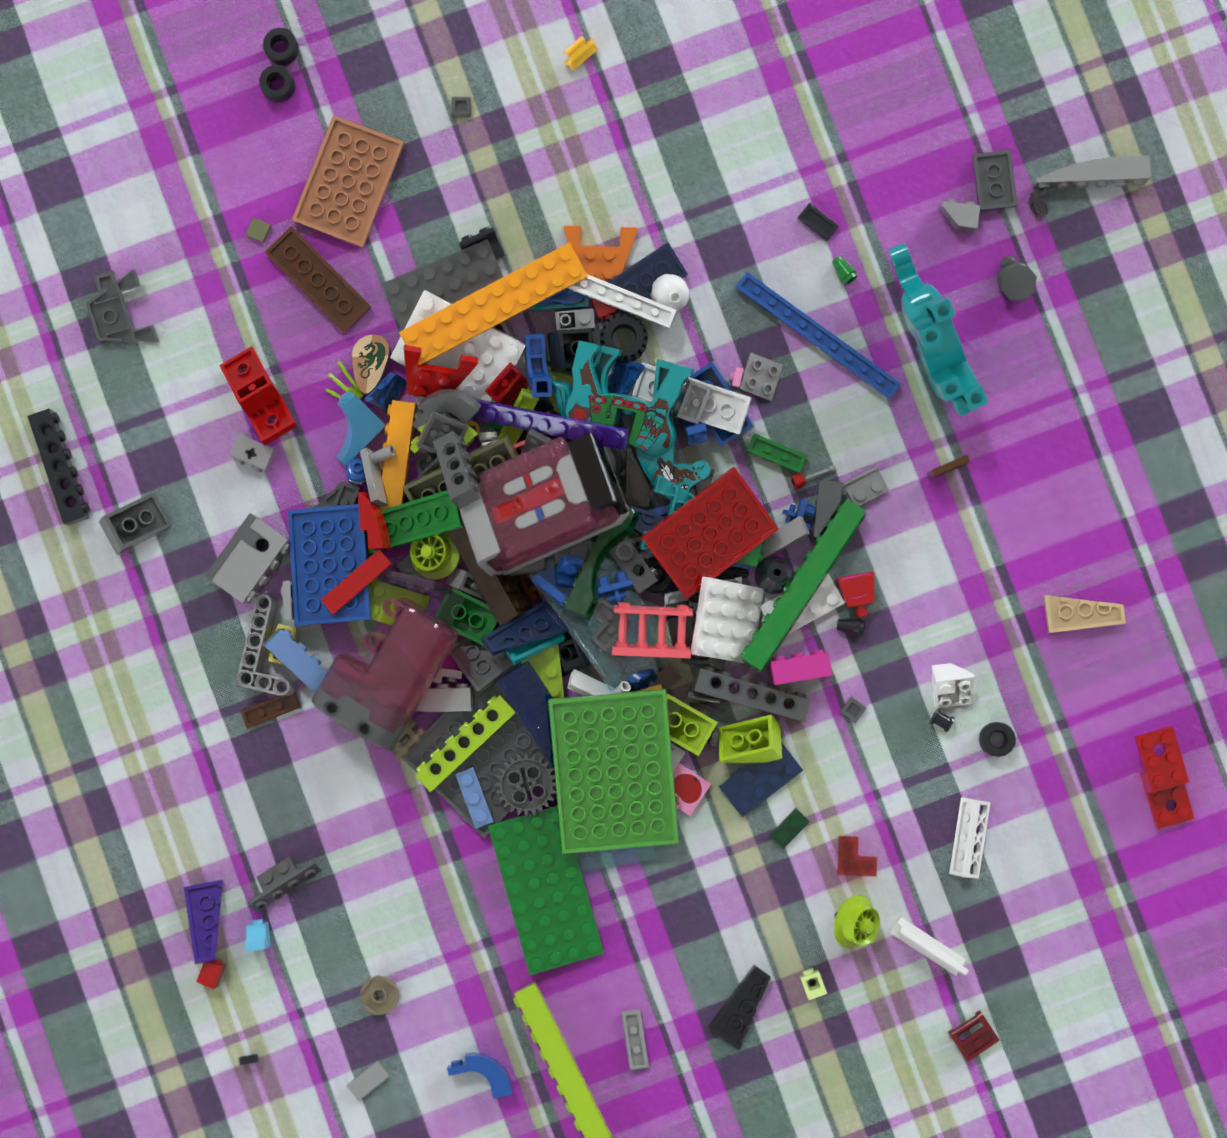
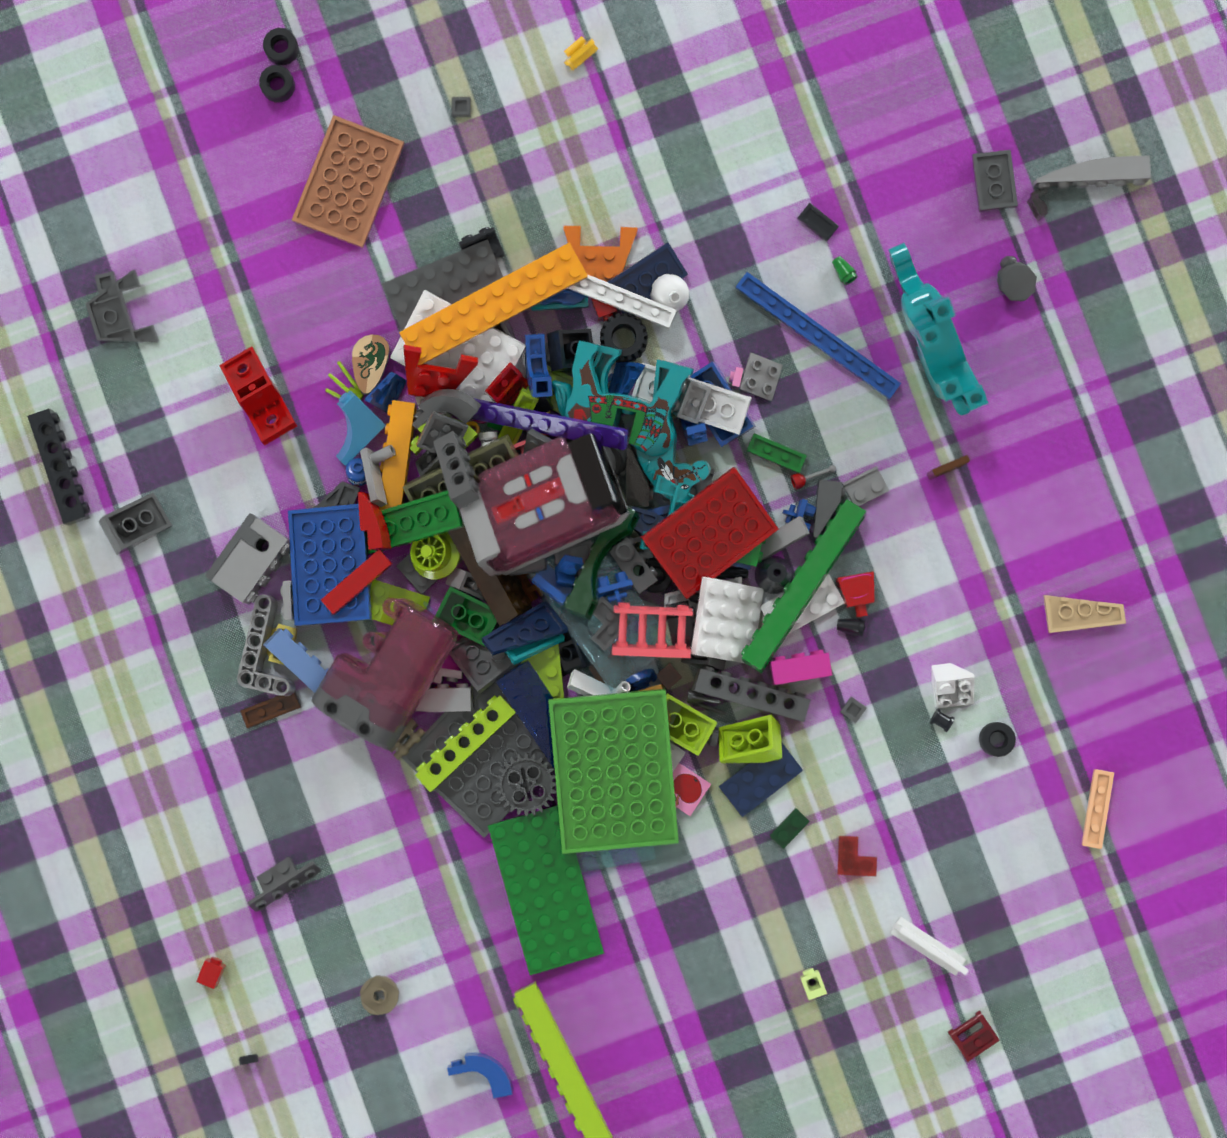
(203, 912): dark purple wing -> none
(244, 445): light grey brick -> none
(257, 936): medium azure arch -> none
(258, 230): olive tile -> none
(318, 279): reddish brown plate -> none
(368, 1080): light grey tile -> none
(415, 583): clear purple plate -> none
(474, 797): medium blue plate -> none
(575, 319): light grey slope -> none
(635, 1039): light grey tile -> none
(736, 1014): black wing -> none
(856, 922): lime piece -> none
(960, 215): light grey slope -> none
(967, 837): white fence -> none
(1097, 808): none -> light nougat plate
(1164, 777): red bracket -> none

